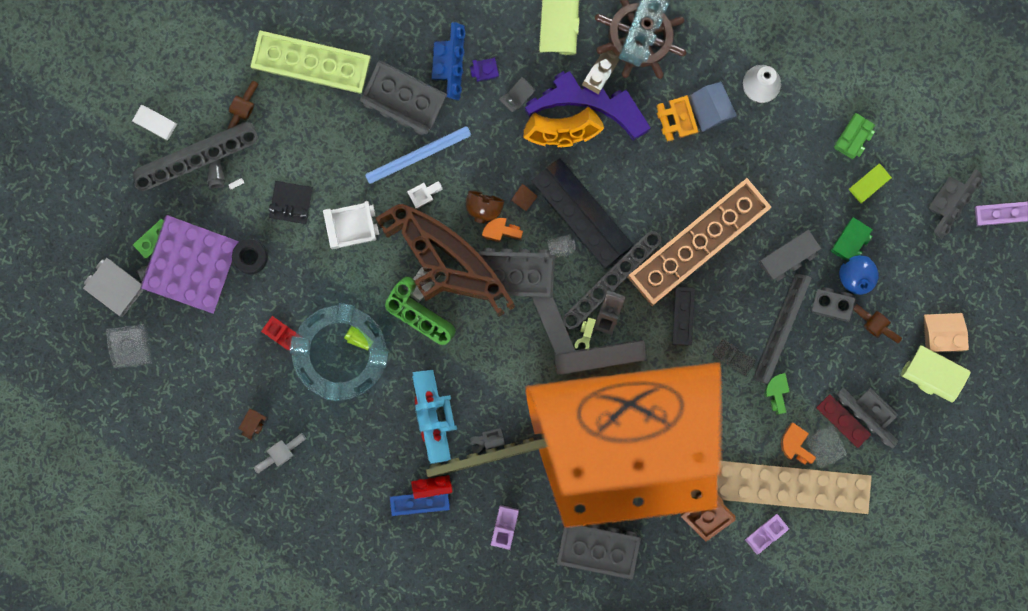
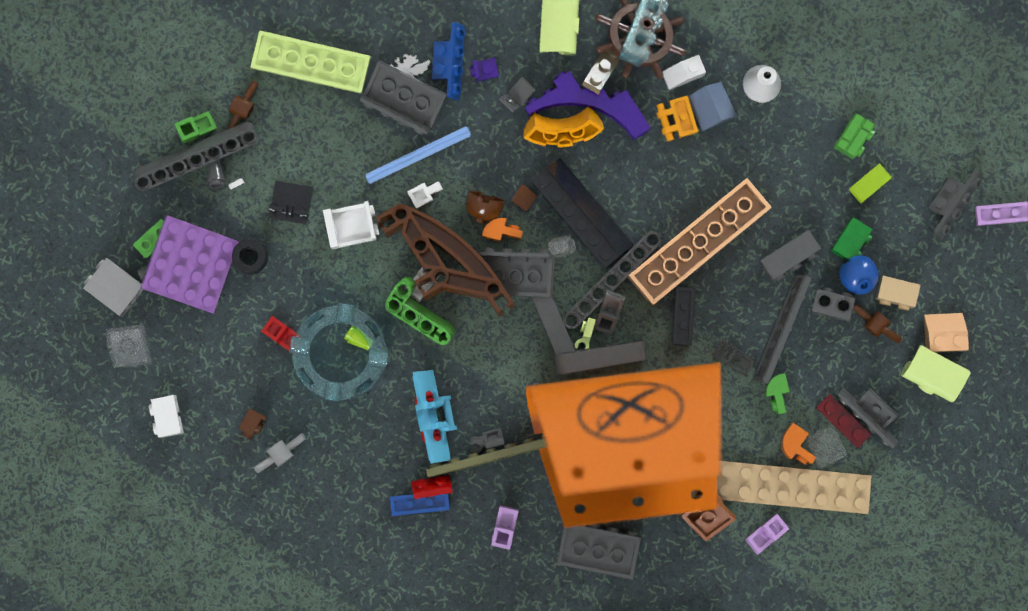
(154, 122): white slope -> none
(166, 416): none -> white piece
(193, 128): none -> bright green brick
(406, 66): none -> white piece
(684, 72): none -> white slope
(897, 292): none -> tan piece

